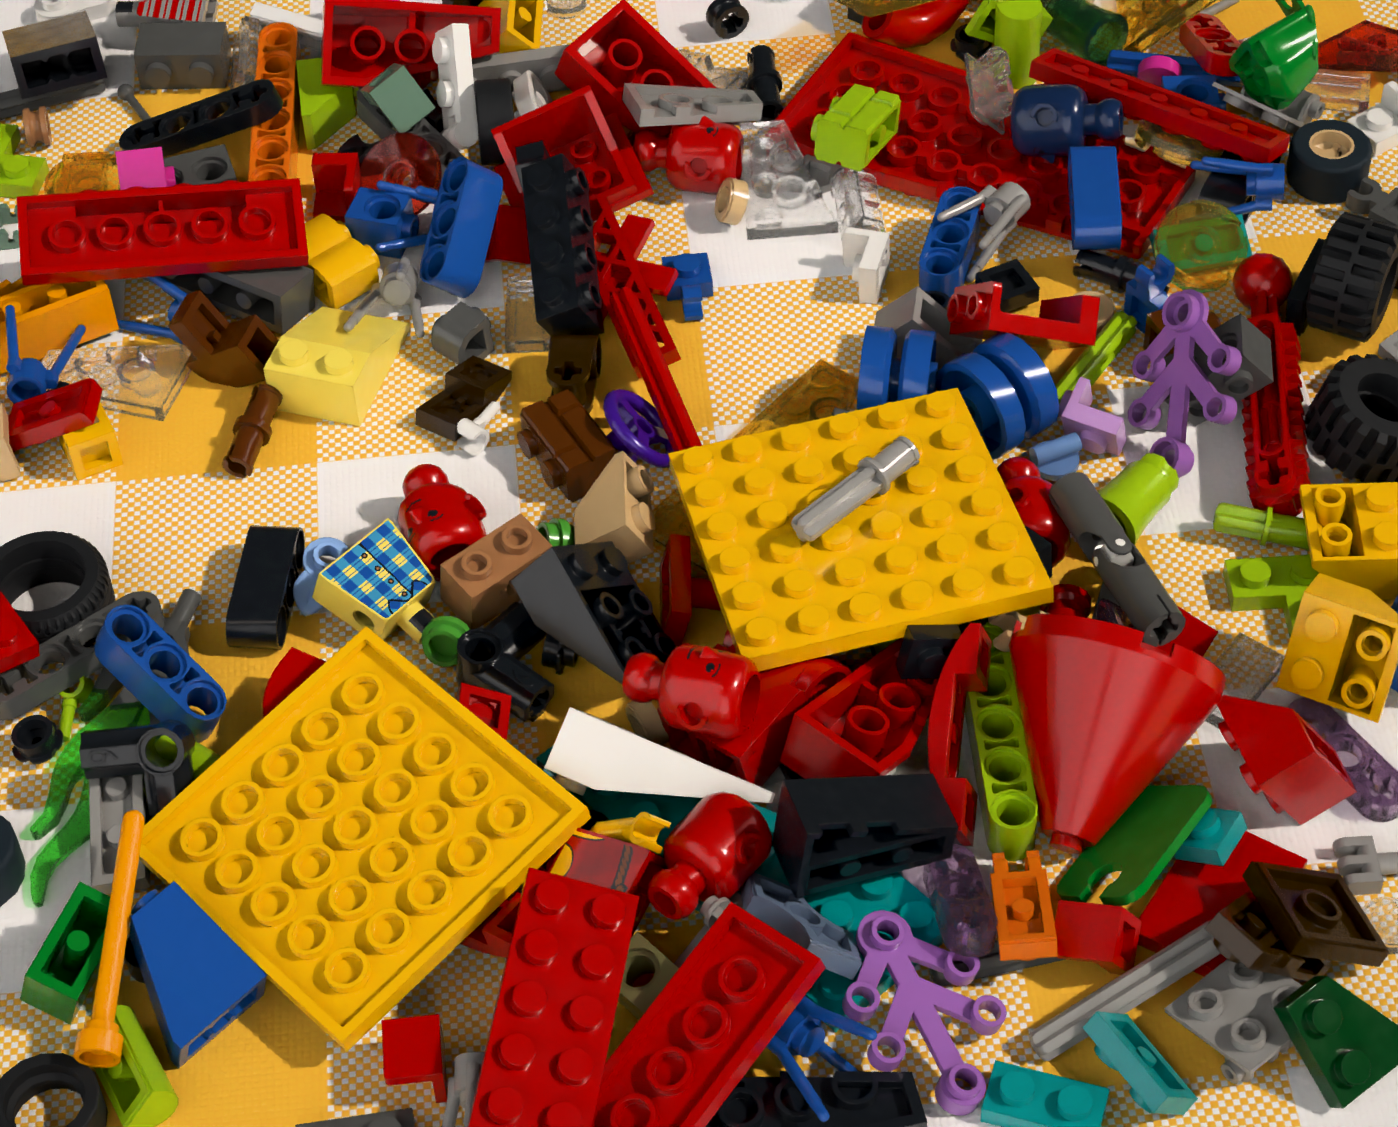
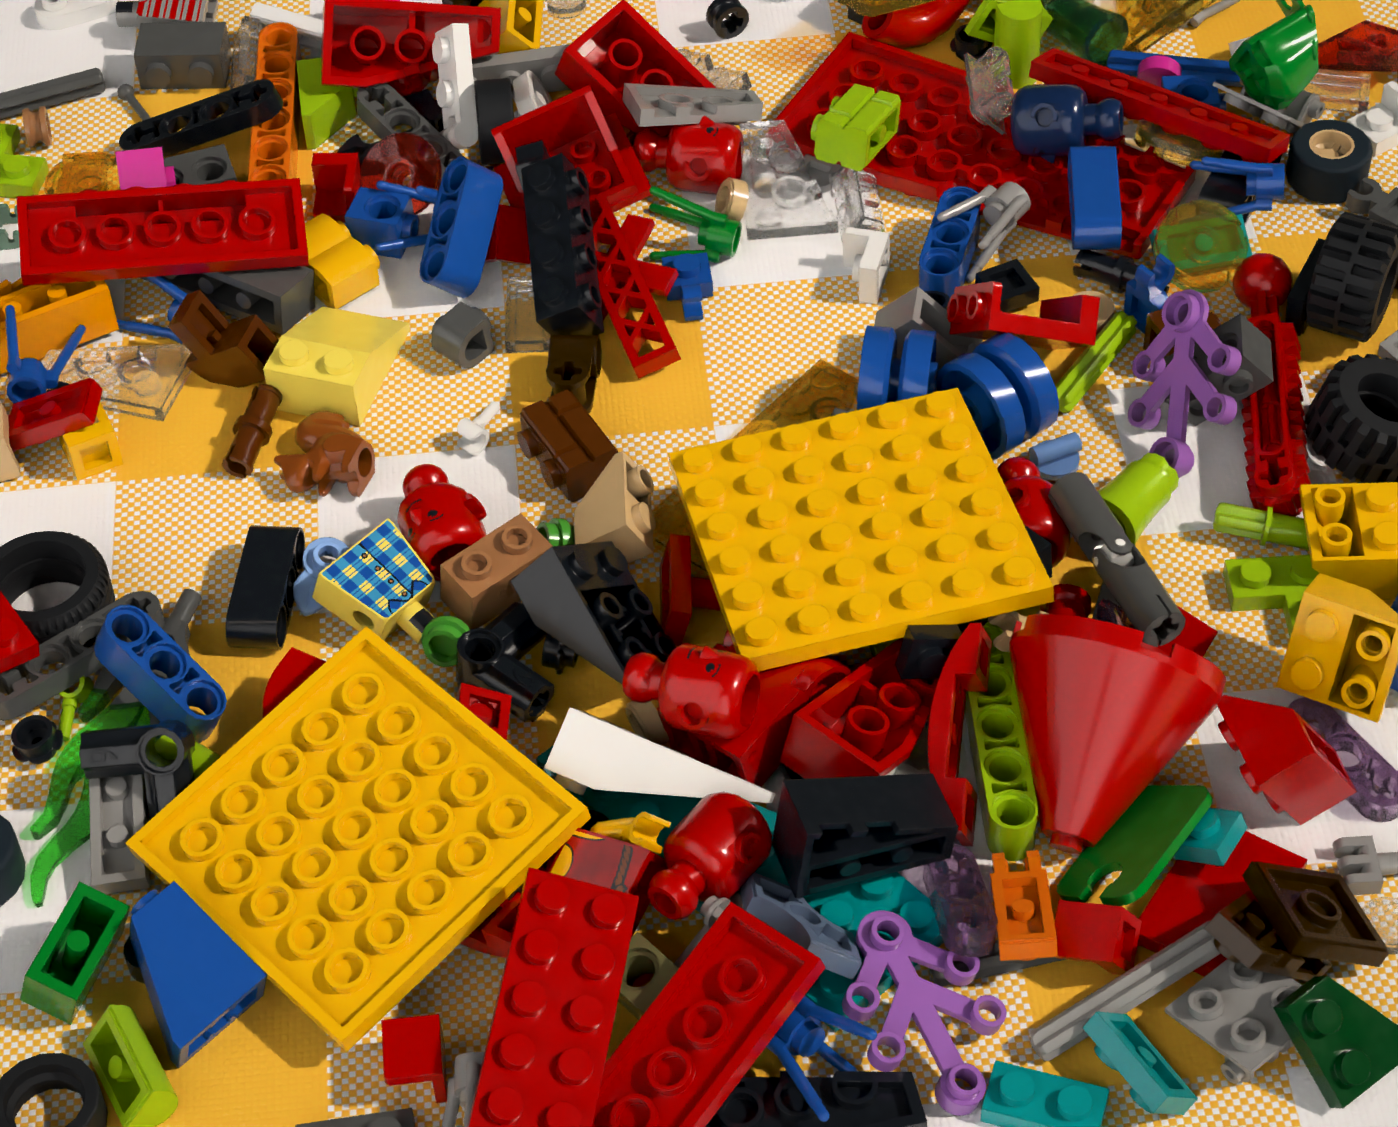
(54, 54): black brick -> none
(100, 1041): light orange piece -> none
(330, 456): none -> dark orange animal
(397, 288): light grey plant -> none
(398, 97): sand green panel -> none
(466, 394): dark brown slope -> none
(633, 432): dark purple piece -> none
(654, 370): red axle -> none
(716, 231): none -> green plant
(765, 81): black pin -> none
(870, 478): light grey axle -> none
(1097, 429): lavender bracket -> none
(1209, 44): red beam -> none
(1247, 670): clear tile -> none

